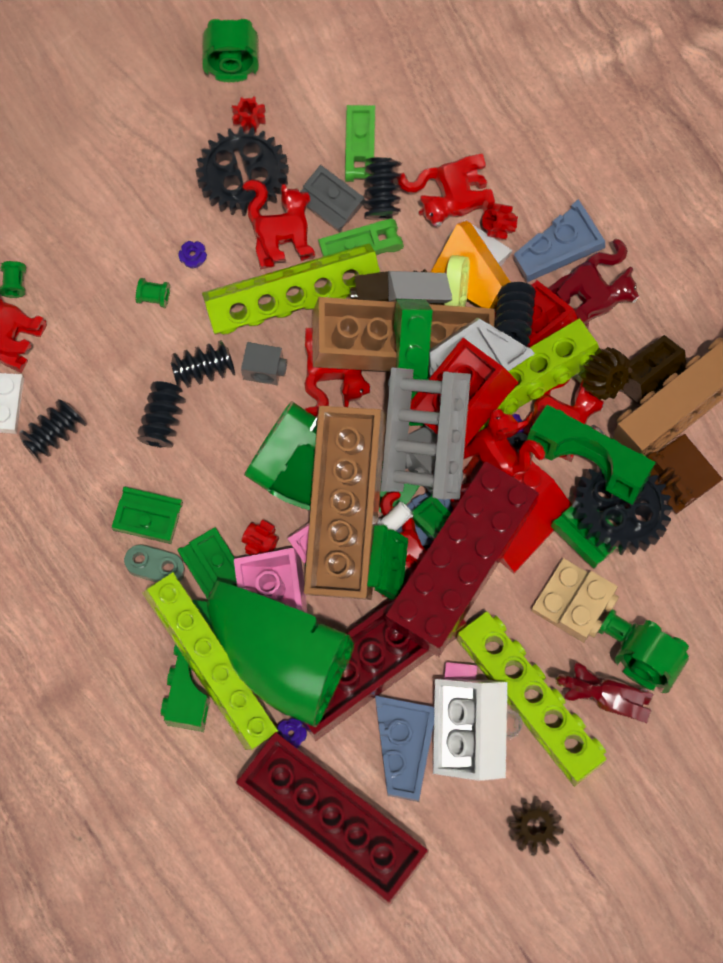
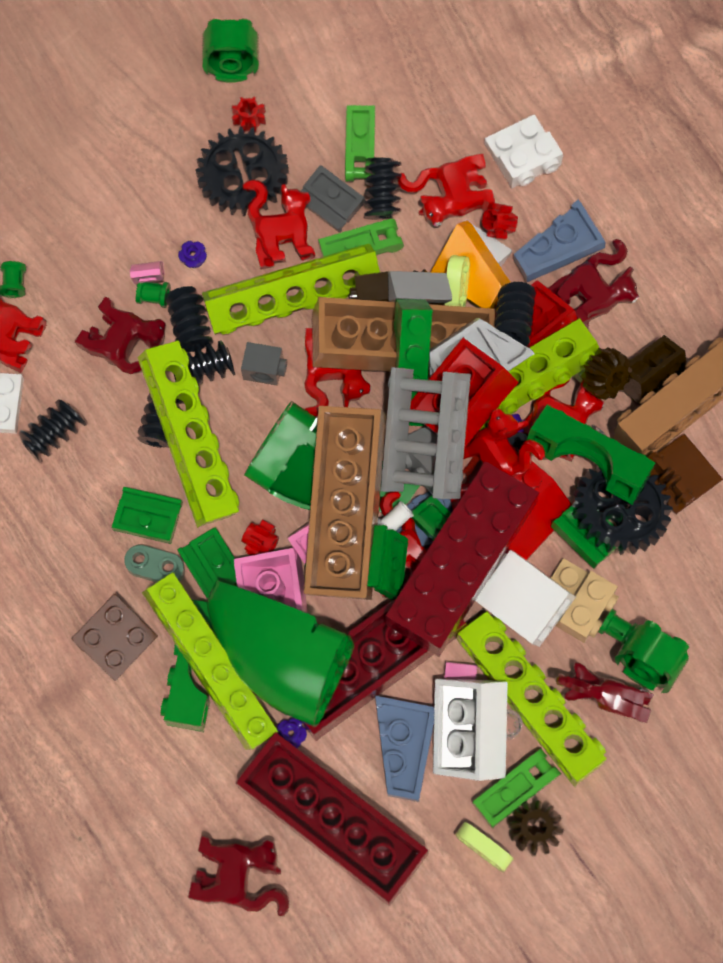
(114, 637): none -> reddish brown hinge
(121, 336): none -> dark red animal
(147, 272): none -> bright pink slope
(174, 421): none -> lime brick
(188, 318): none -> black piece
(232, 876): none -> dark red animal
(484, 846): none -> yellowish green beam
(515, 789): none -> bright green plate
(524, 151): none -> white plate
(525, 598): none -> white brick

